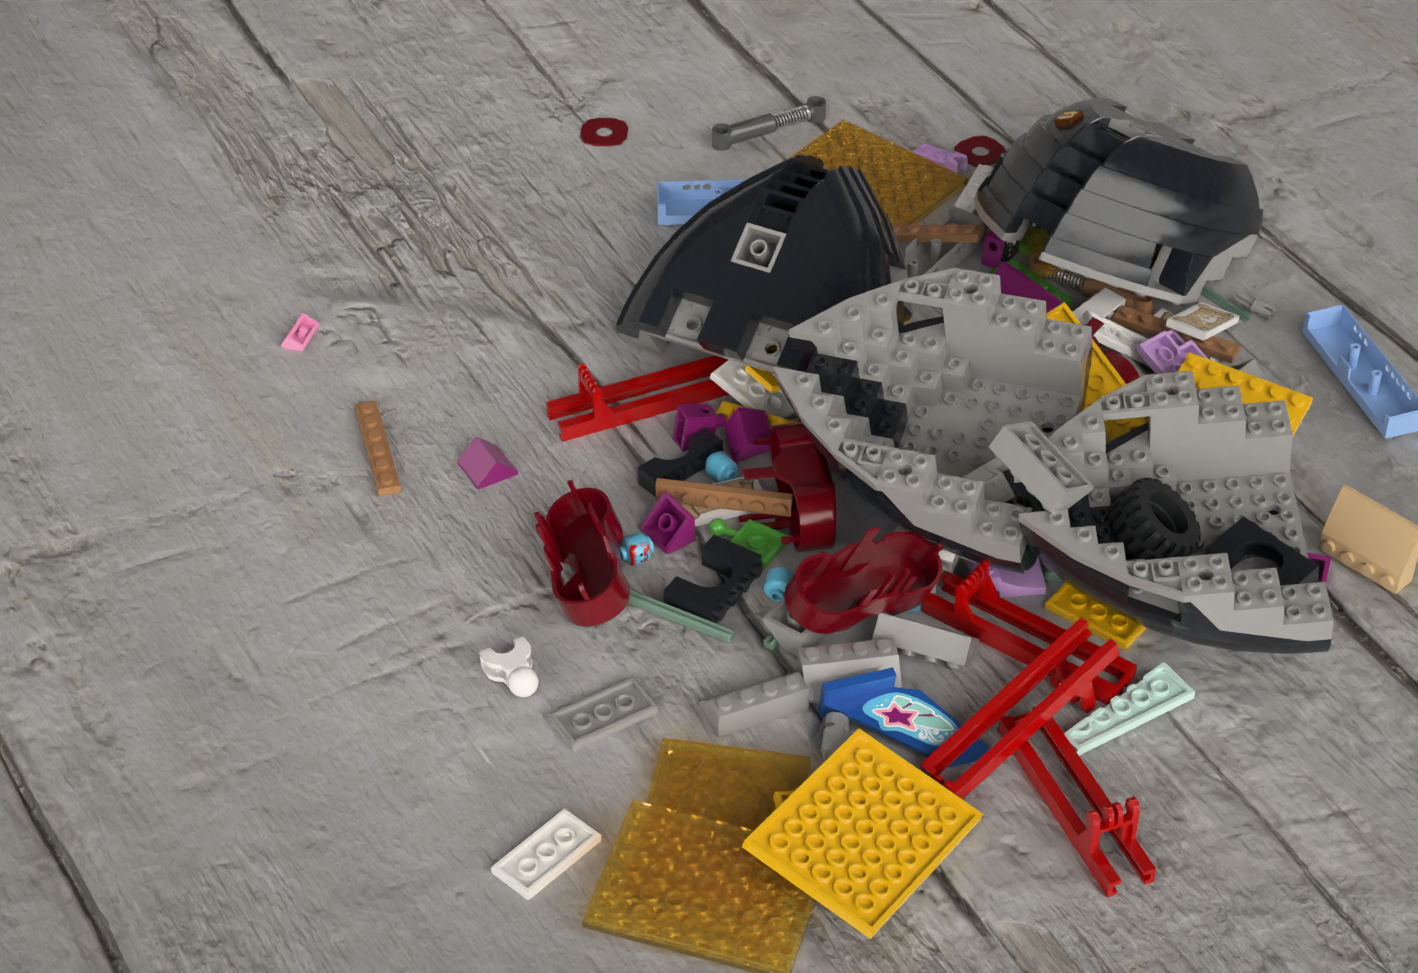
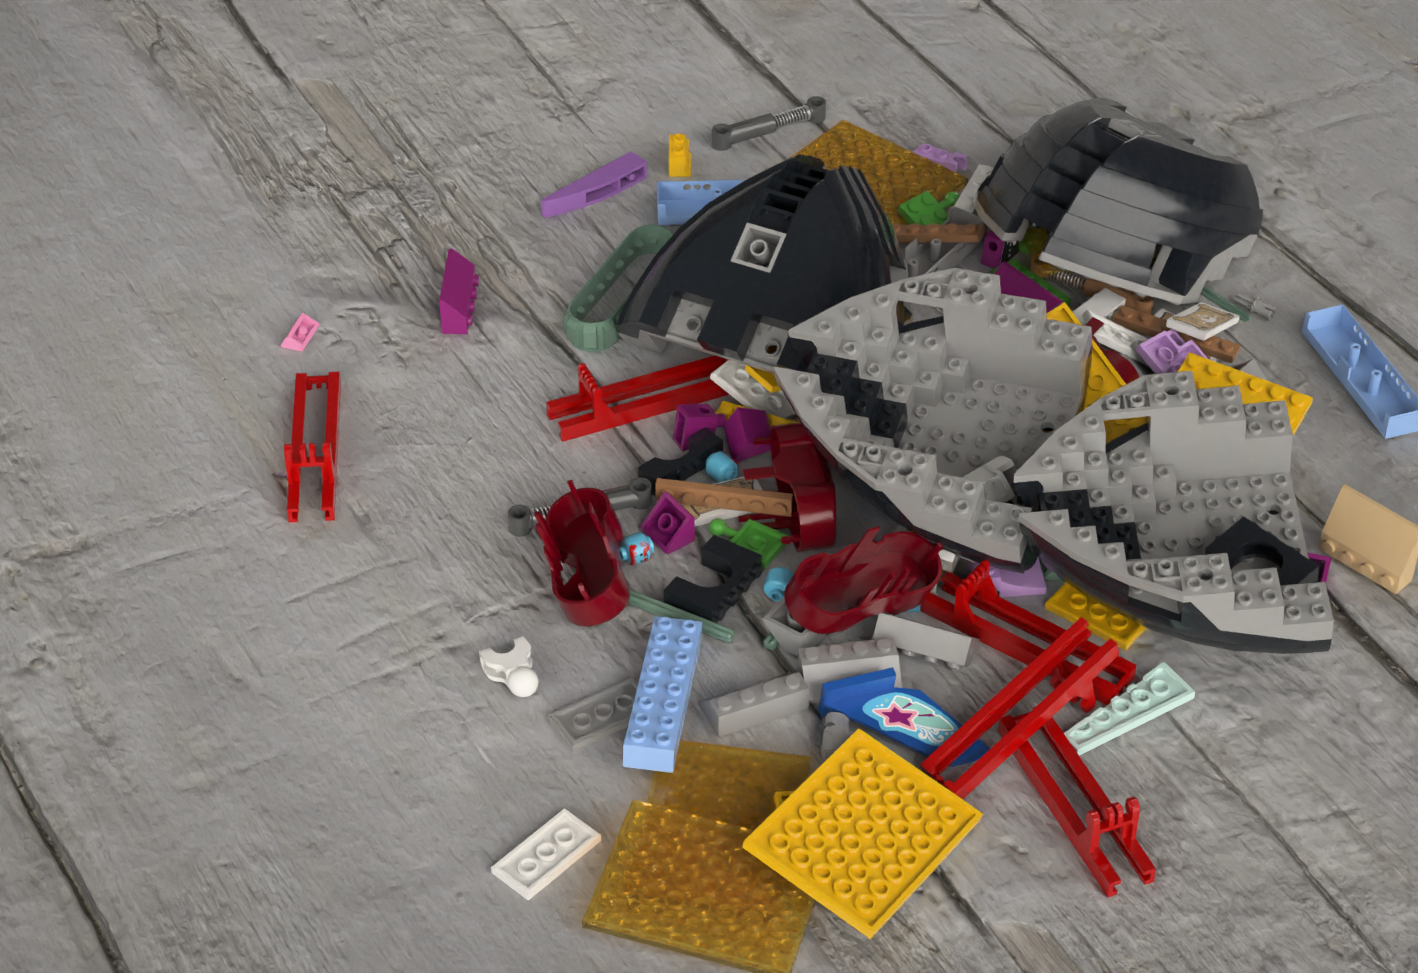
(296, 452): none -> red piece
(377, 448): medium nougat plate -> none
(457, 294): none -> magenta slope
(485, 463): magenta slope -> none
(589, 129): dark red piece -> none
(596, 186): none -> medium lavender slope
(603, 334): none -> sand green piece
(636, 495): none -> dark grey piece
(662, 695): none -> light blue piece
(679, 156): none -> yellow window
(926, 210): none -> bright green plate
(994, 147): dark red piece -> none
(1040, 466): light grey slope -> none
(1068, 117): reddish brown tile -> none
(1154, 521): black tyre -> none

